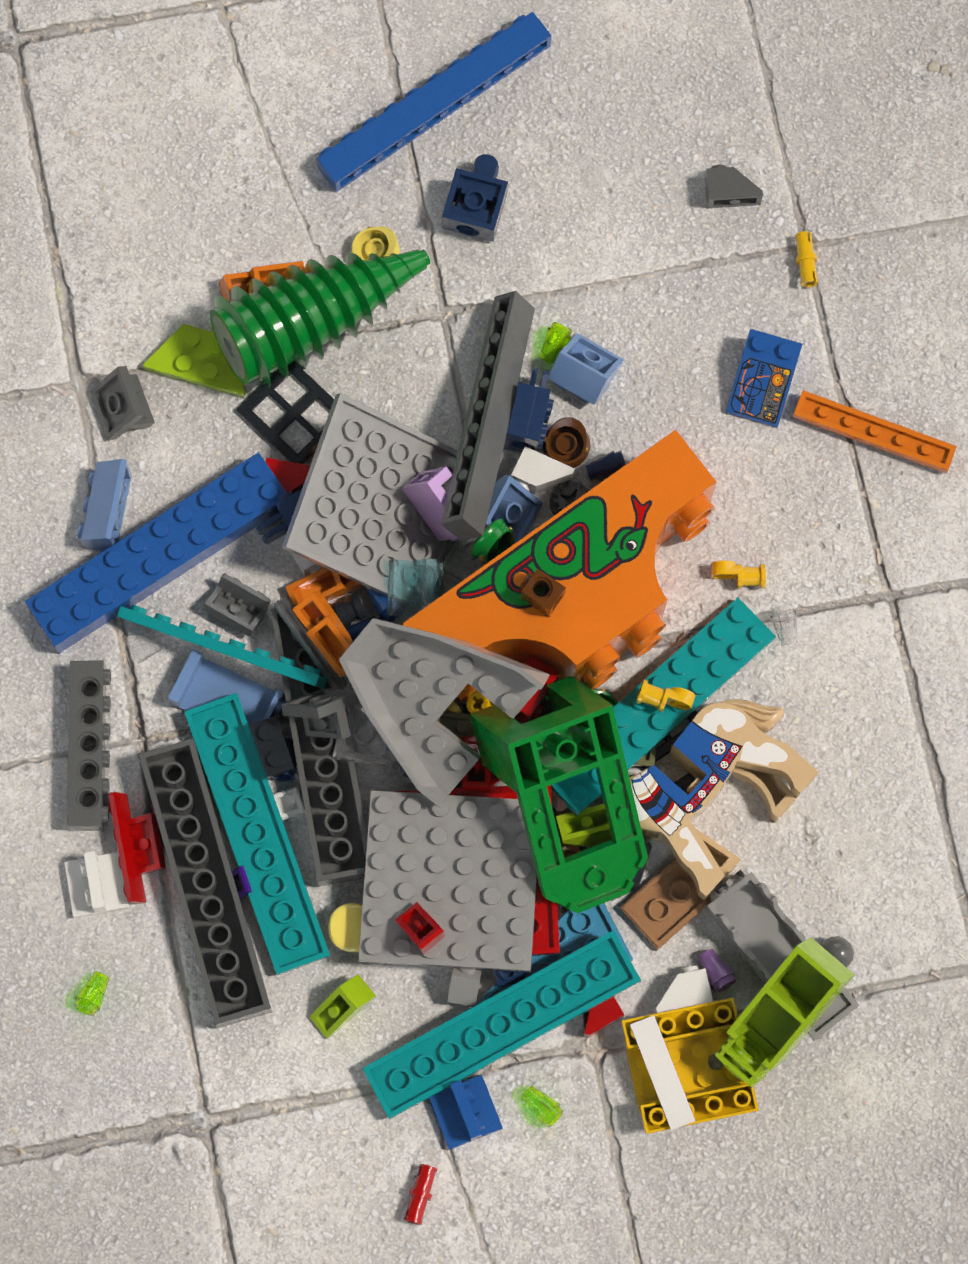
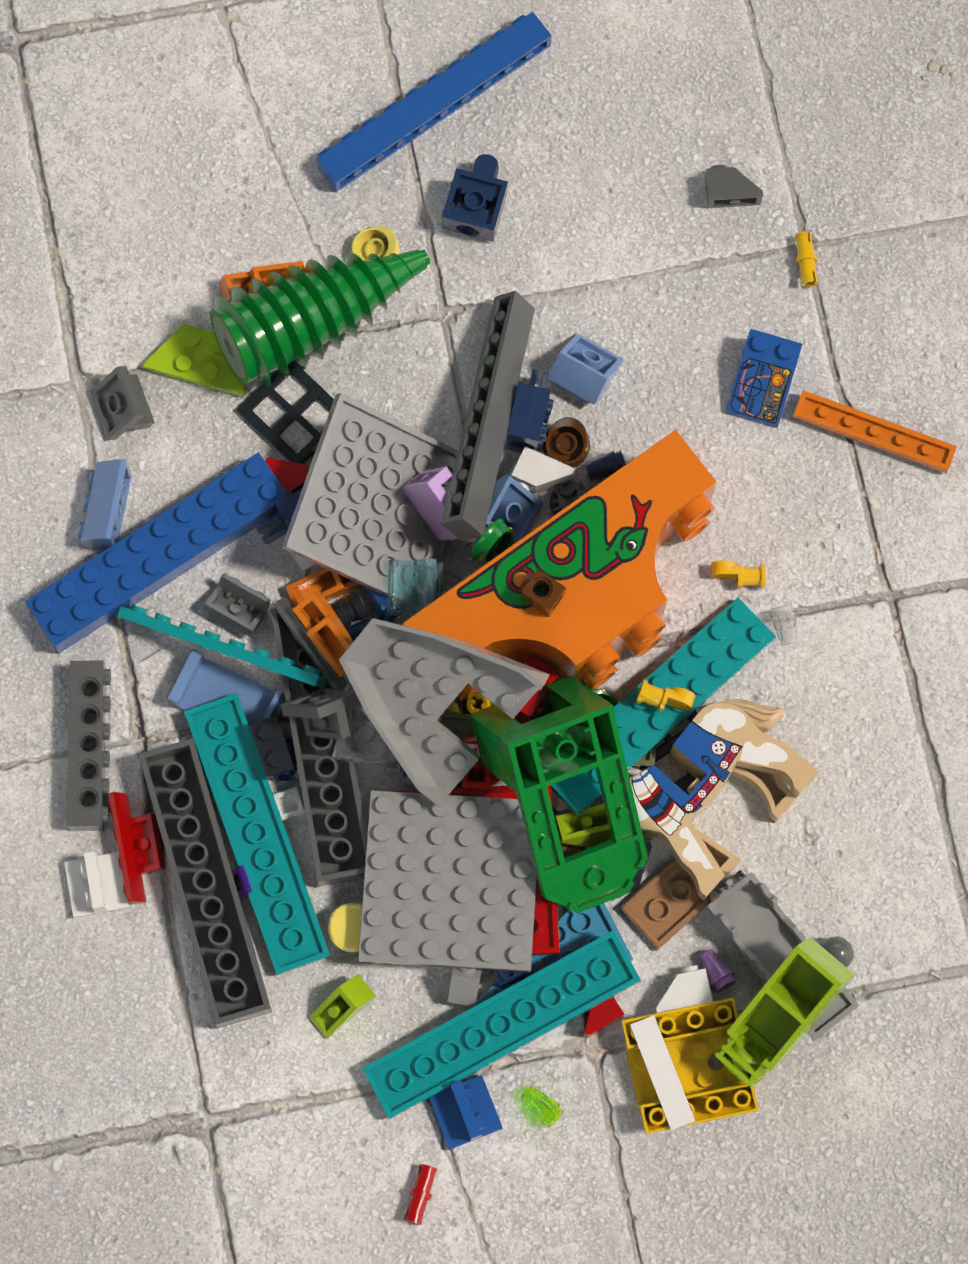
(92, 994): clear neon green cone -> none
(420, 928): red slope -> none
(555, 340): clear neon green cone -> none

